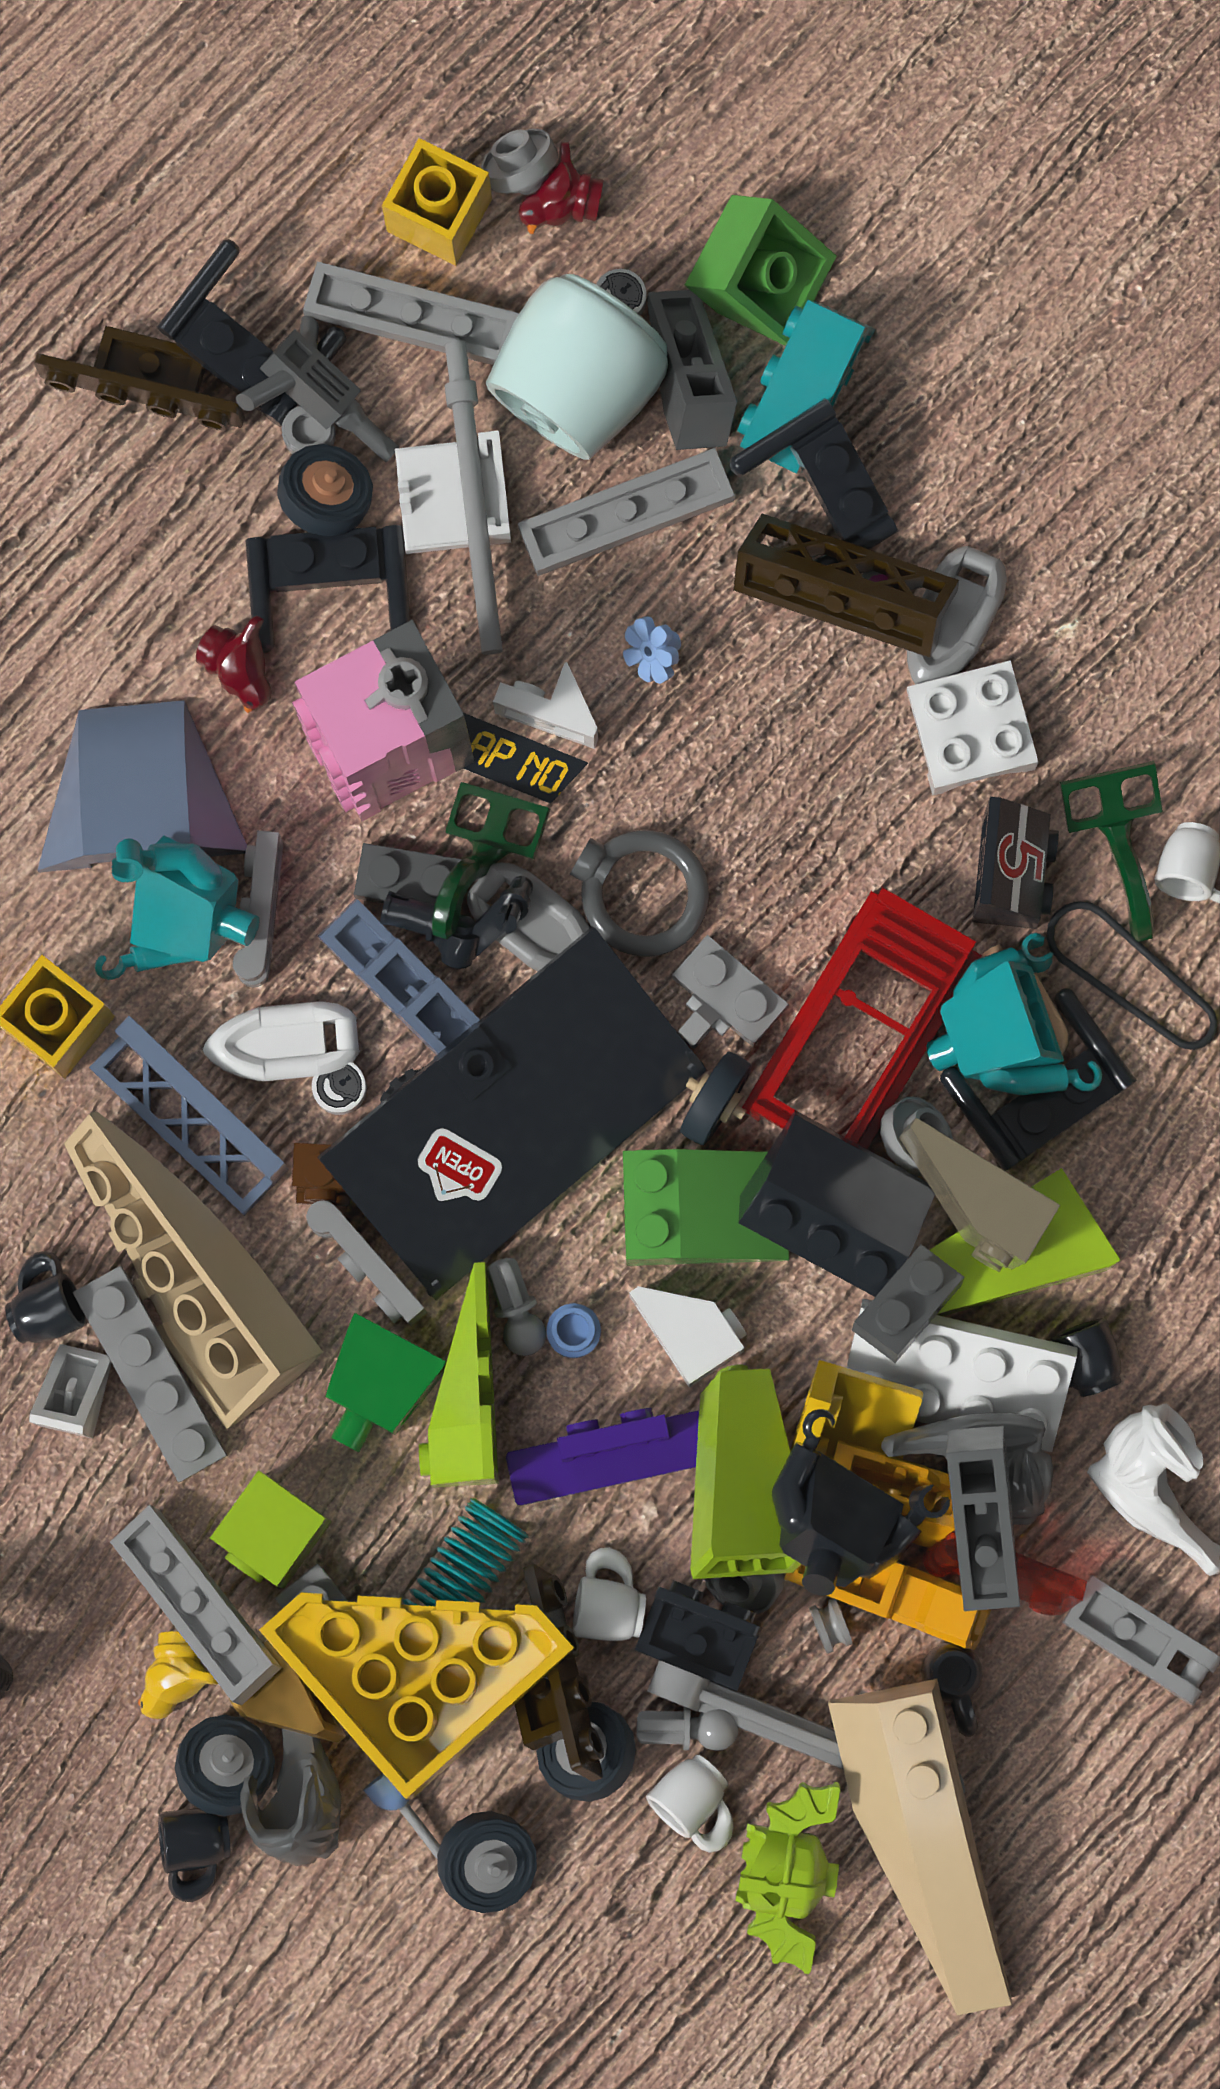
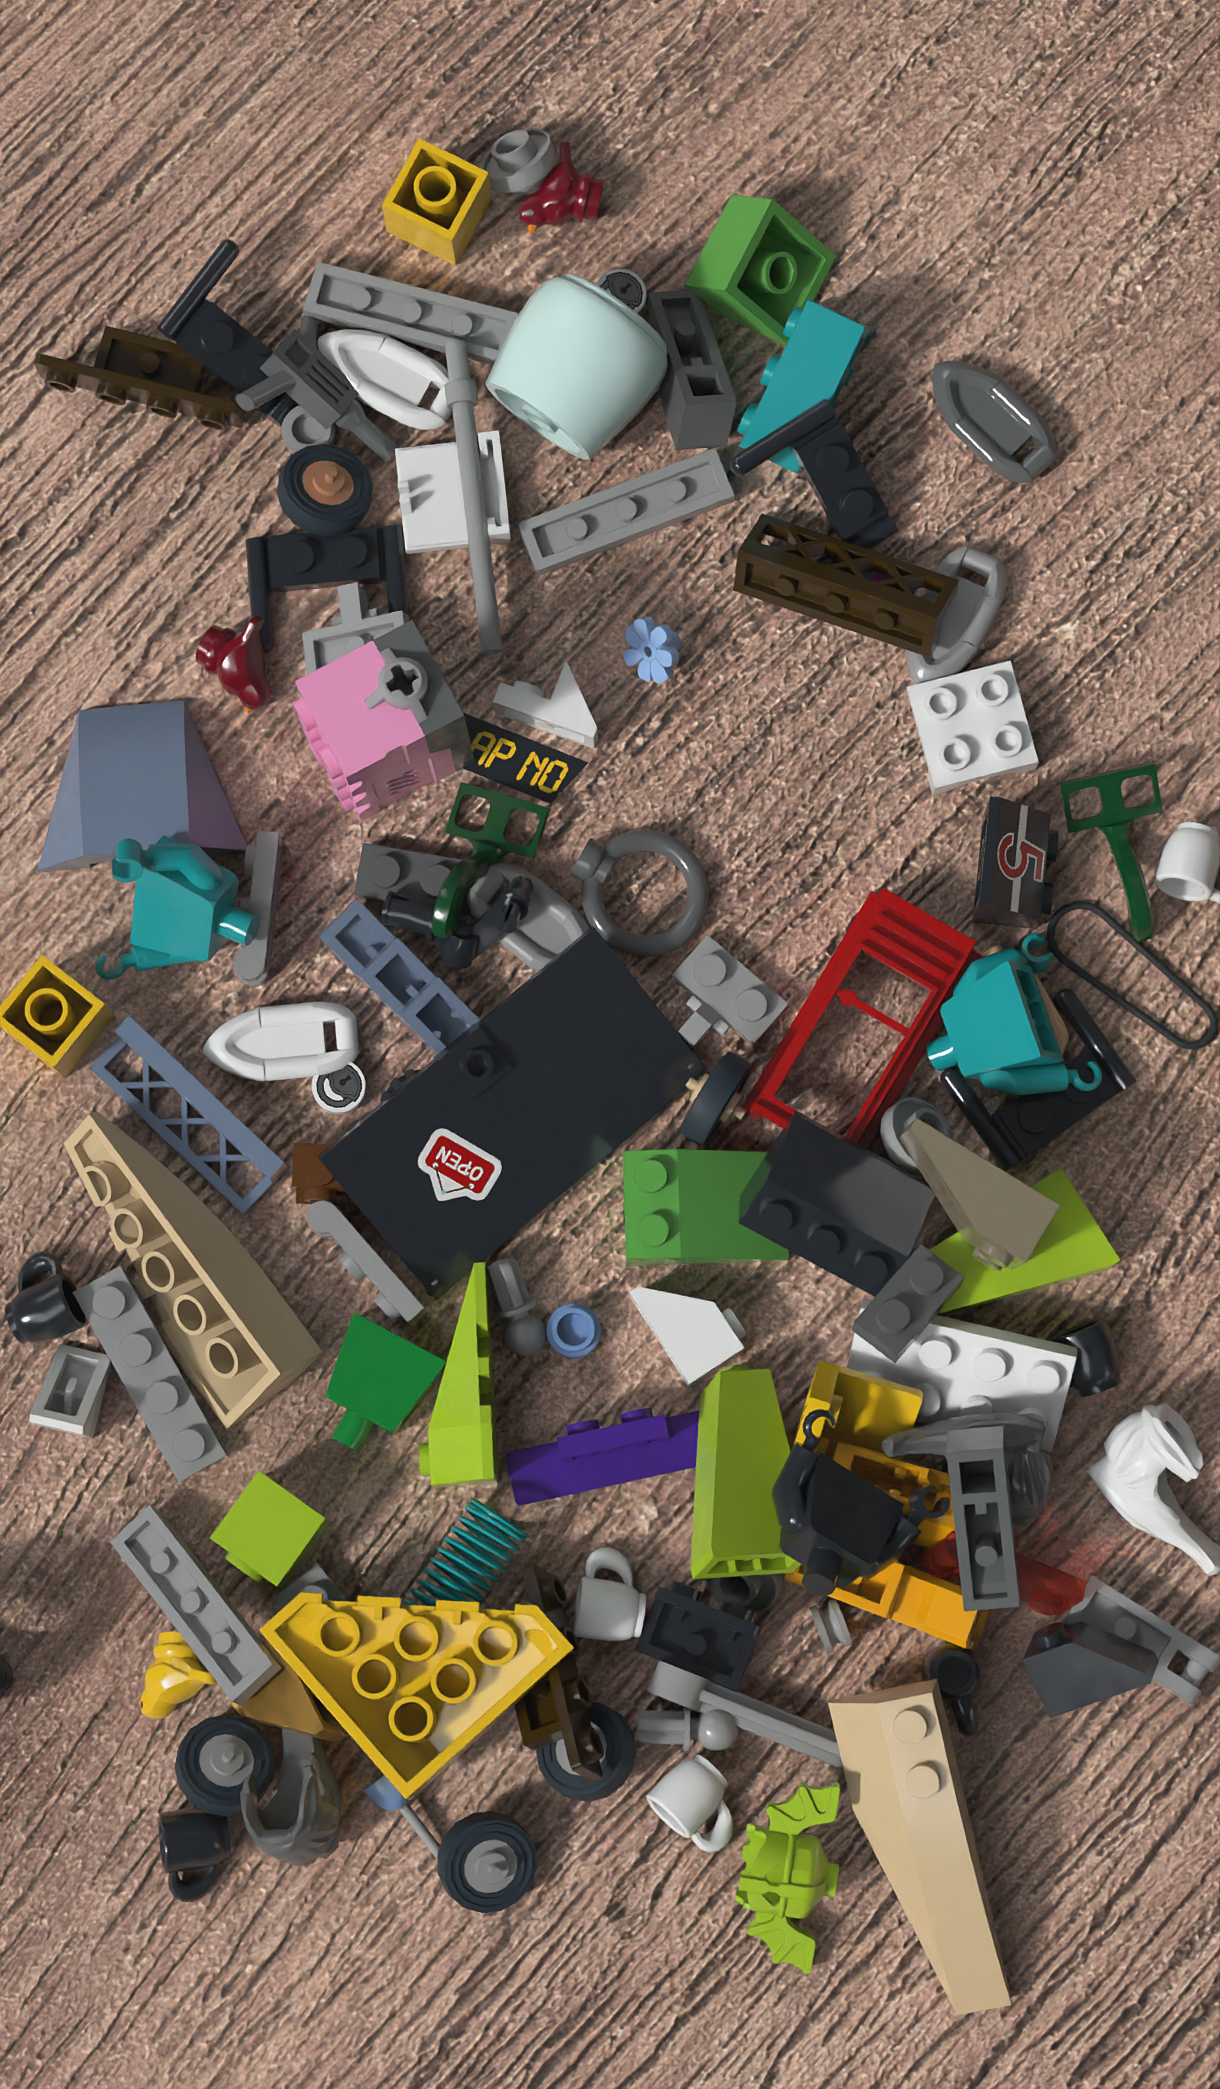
(350, 630): none -> light grey hinge
(389, 375): none -> white piece
(993, 420): none -> dark grey piece
(1084, 1665): none -> black slope

